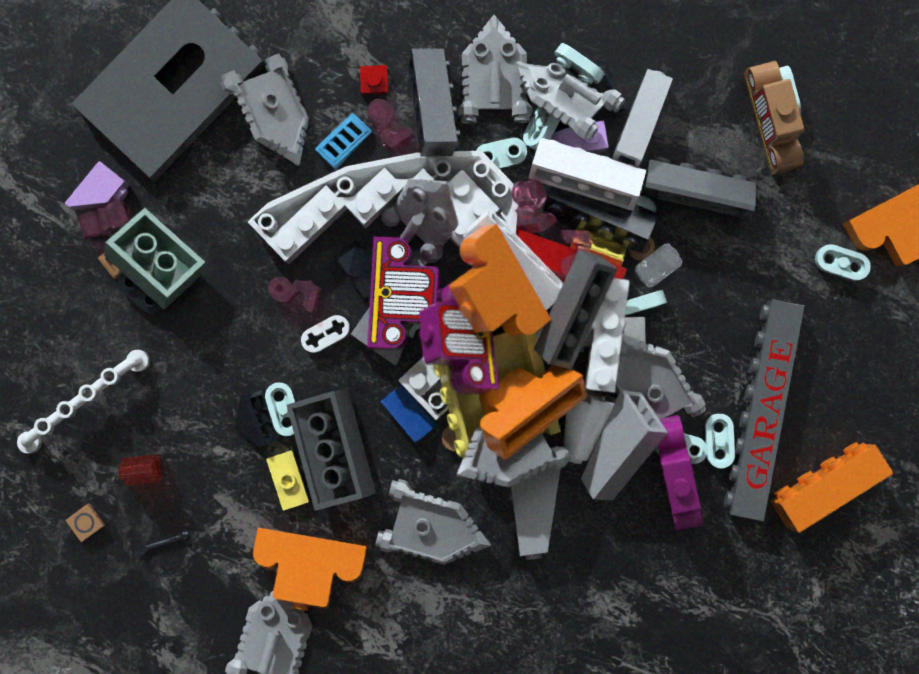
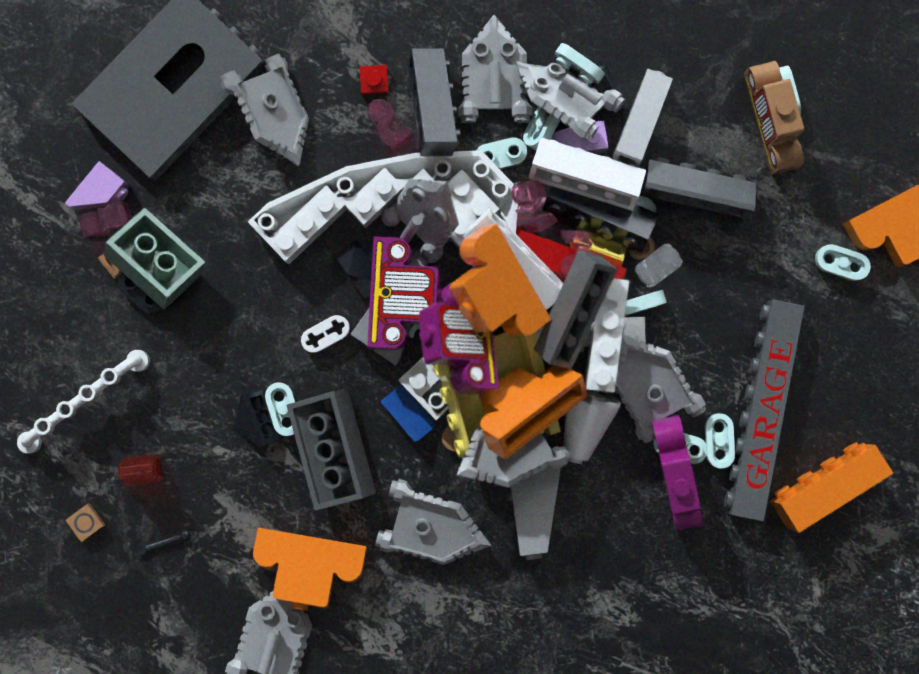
(285, 292): clear pink leg -> none
(288, 480): light yellow plate -> none
(322, 148): dark azure slope -> none
(623, 445): light grey slope -> none

